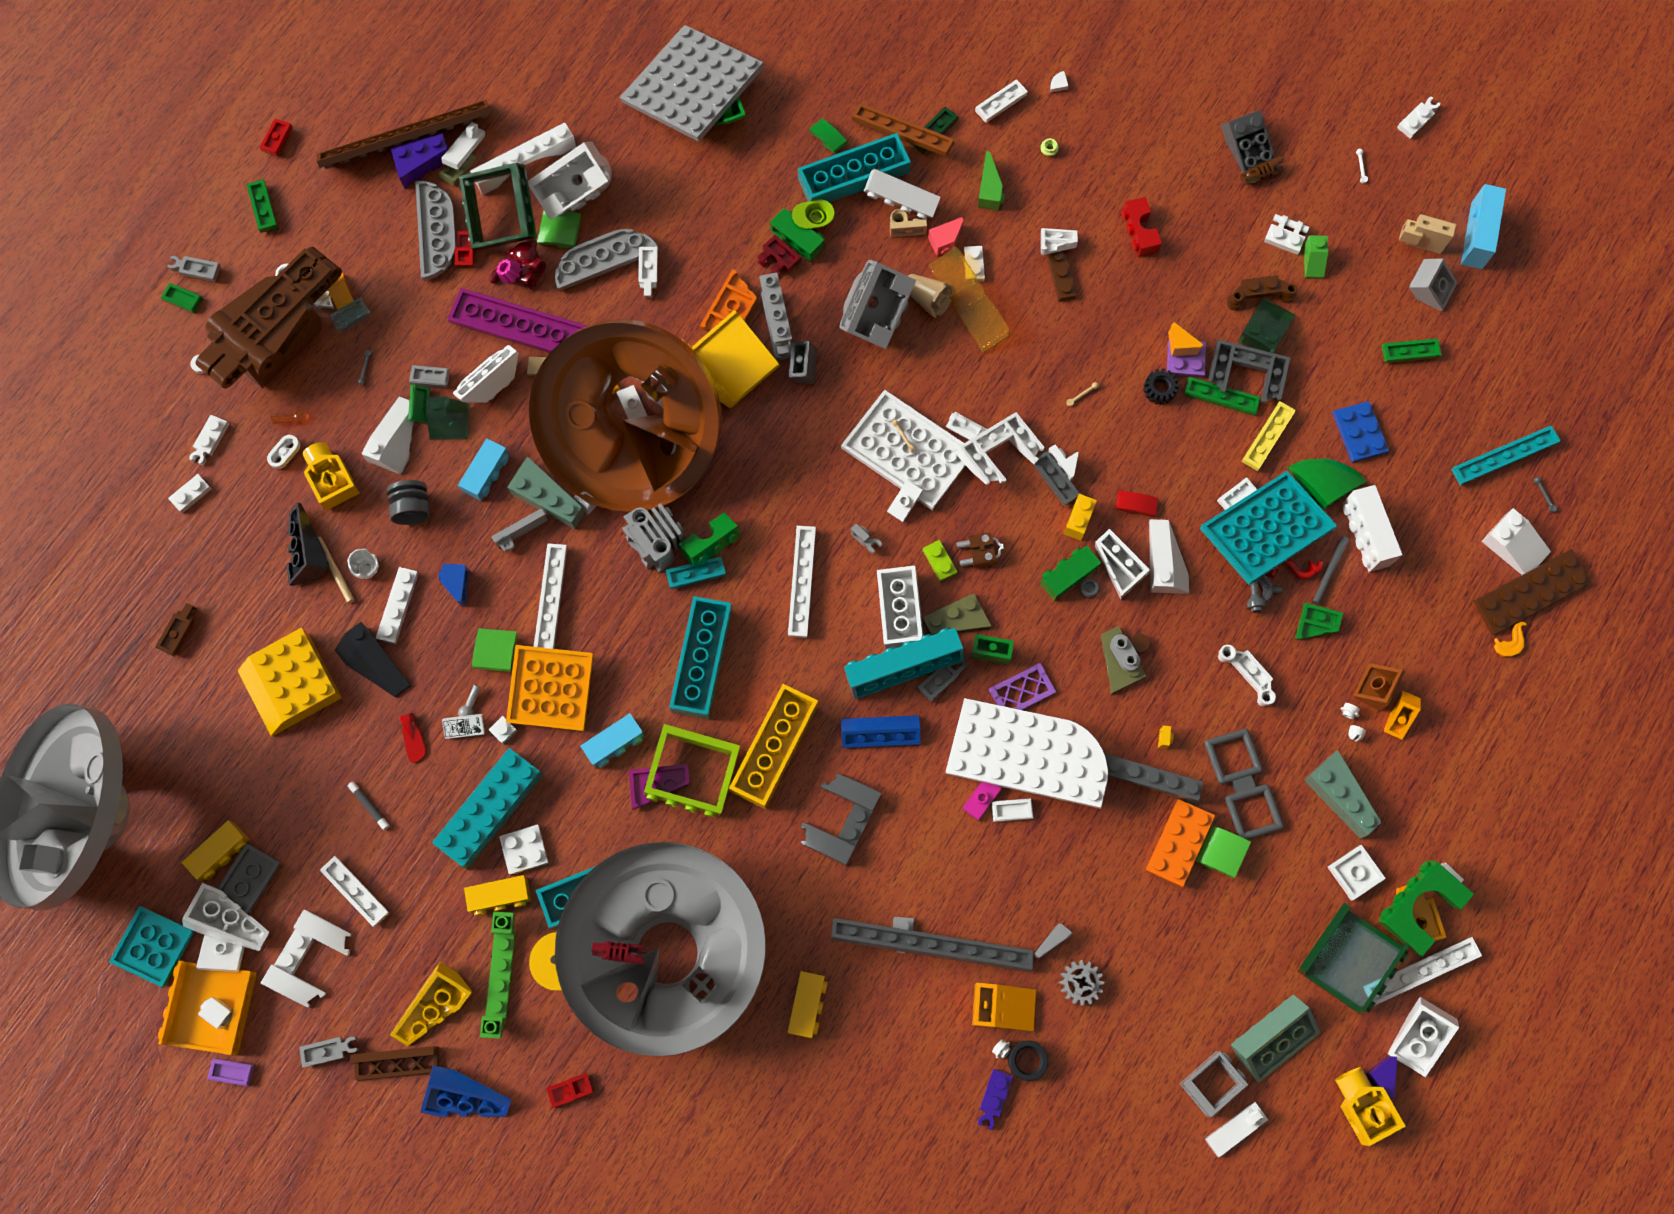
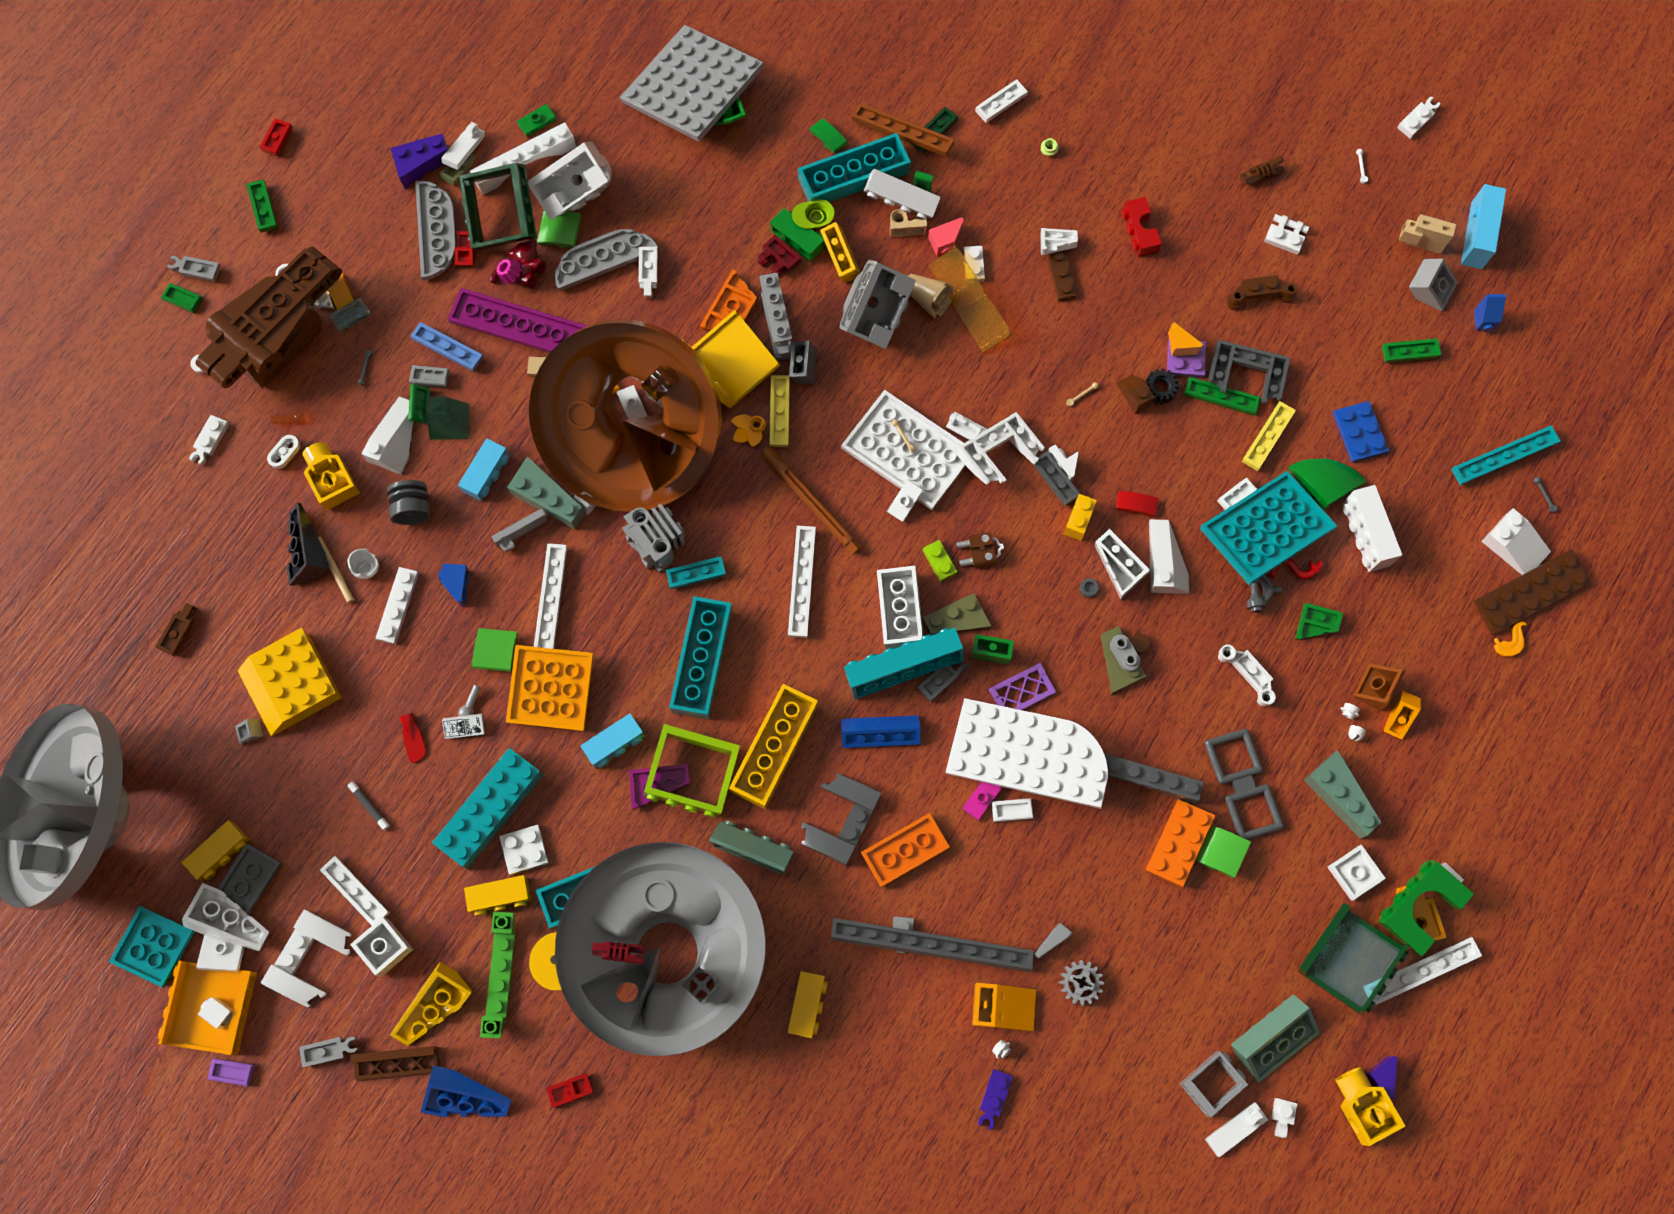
(189, 493): white plate -> none
(249, 730): none -> light grey slope
(368, 658): black wedge -> none
(382, 947): none -> white brick
(396, 136): reddish brown plate -> none
(446, 347): none -> medium blue plate
(489, 377): white wedge -> none
(502, 730): white plate -> none
(536, 120): none -> green plate
(699, 550): green arch -> none
(746, 429): none -> light orange plate
(752, 848): none -> sand green slope
(779, 411): none -> light yellow plate
(811, 500): none -> dark orange piece
(840, 252): none -> yellow brick
(862, 536): light grey plate -> none
(905, 850): none -> orange plate
(923, 181): none -> green tile
(991, 186): bright green slope -> none
(1043, 1060): black tyre -> none
(1059, 82): white tile -> none
(1070, 572): green brick -> none
(1136, 393): none -> reddish brown slope
(1165, 737): yellow plate -> none
(1248, 140): dark grey slope -> none
(1266, 327): clear green slope -> none
(1284, 1114): none -> white plate
(1315, 256): bright green slope -> none
(1330, 570): dark grey bar -> none
(1423, 1036): white slope -> none
(1489, 312): none -> blue slope

